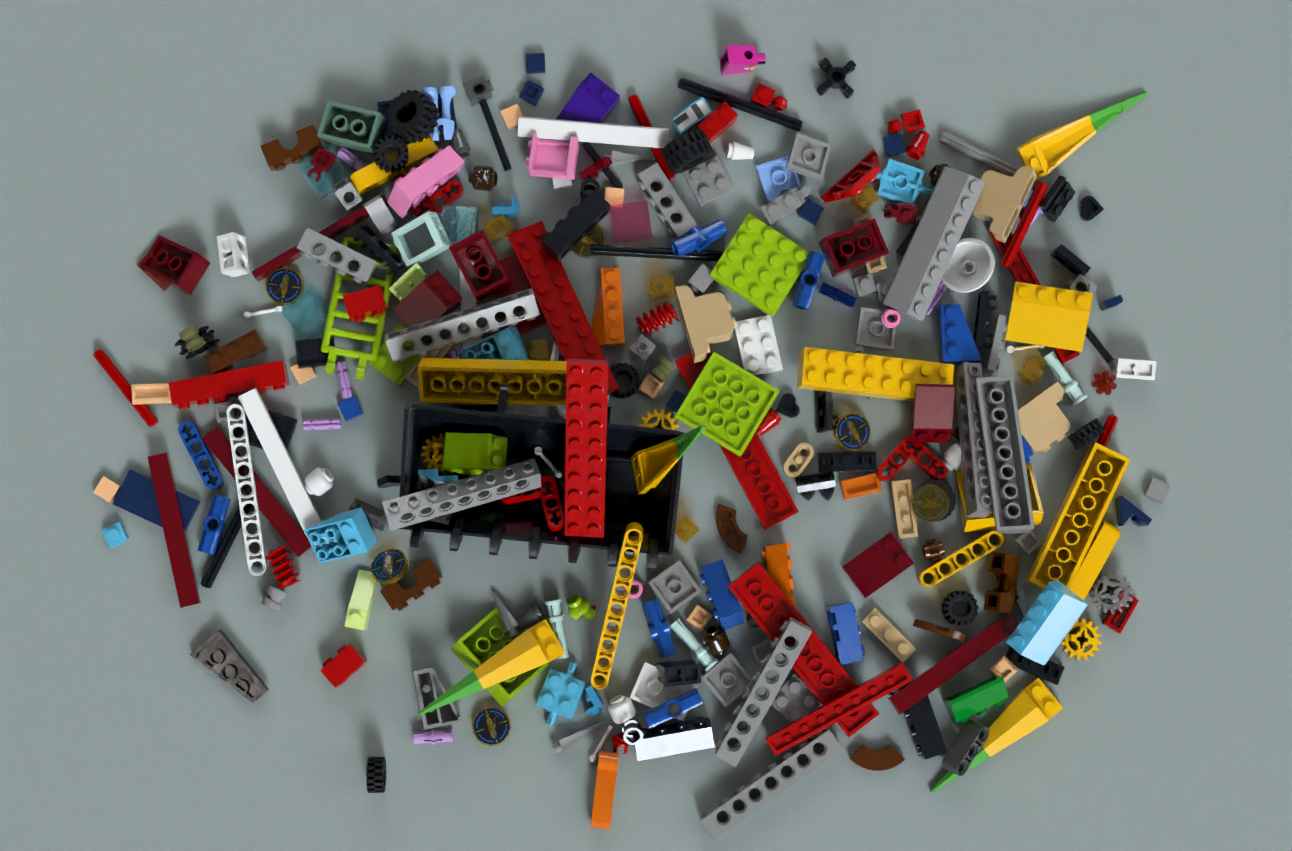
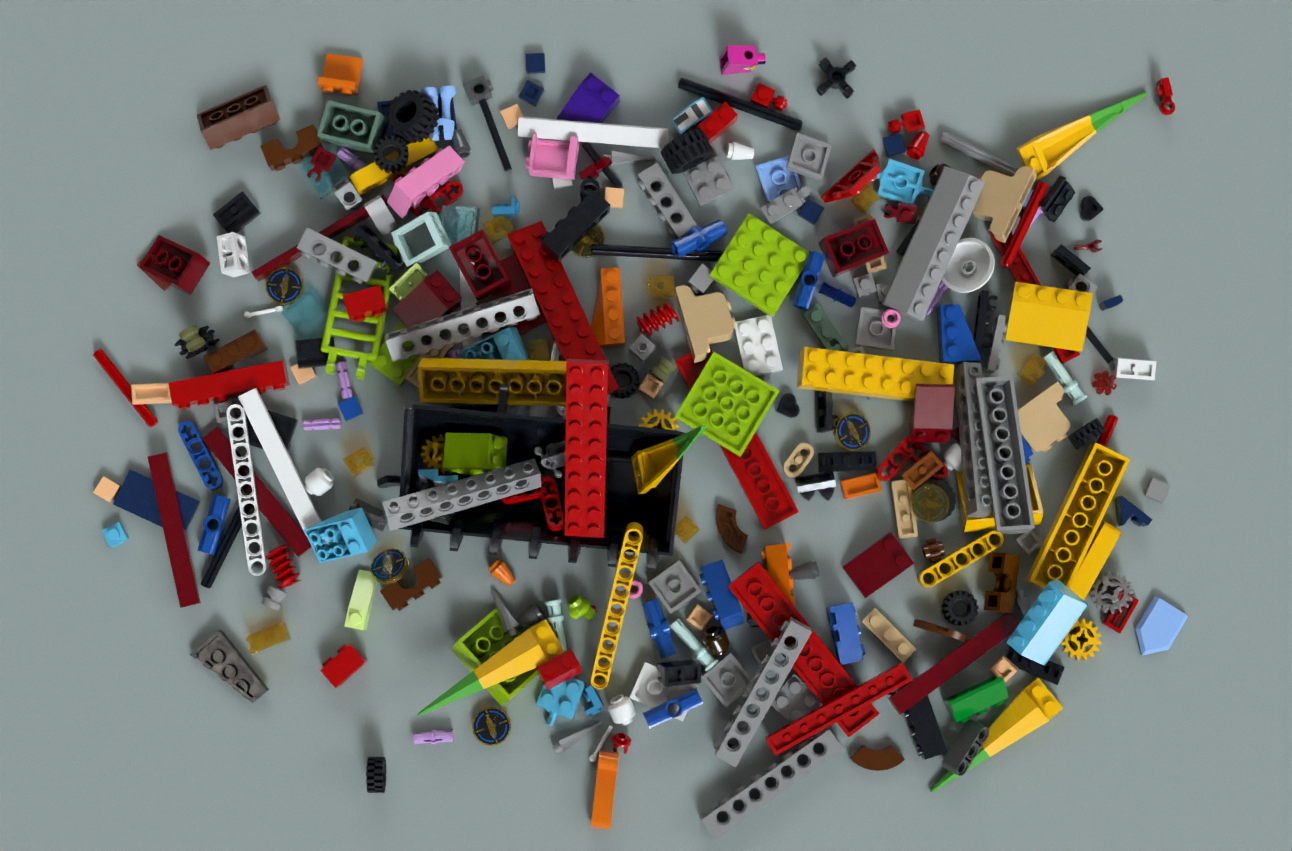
(236, 213): none -> black plate
(238, 117): none -> reddish brown slope
(268, 638): none -> clear yellow hinge
(341, 74): none -> orange bracket
(355, 468): none -> clear yellow brick
(428, 689): light grey wedge -> none
(483, 178): dark brown head -> none
(501, 572): none -> orange cone
(554, 455): none -> light grey piece
(559, 669): none -> red brick
(631, 221): clear pink tile -> none
(644, 121): red axle -> none
(669, 739): hinge -> none
(676, 401): dark blue tile -> none
(769, 422): red cone -> none
(805, 571): none -> dark grey cone
(824, 329): none -> sand green plate
(922, 470): none -> dark orange plate
(1010, 349): white hinge -> none
(1091, 246): none -> dark red hand
(1158, 626): none -> light blue tile
(1164, 92): none -> red plate

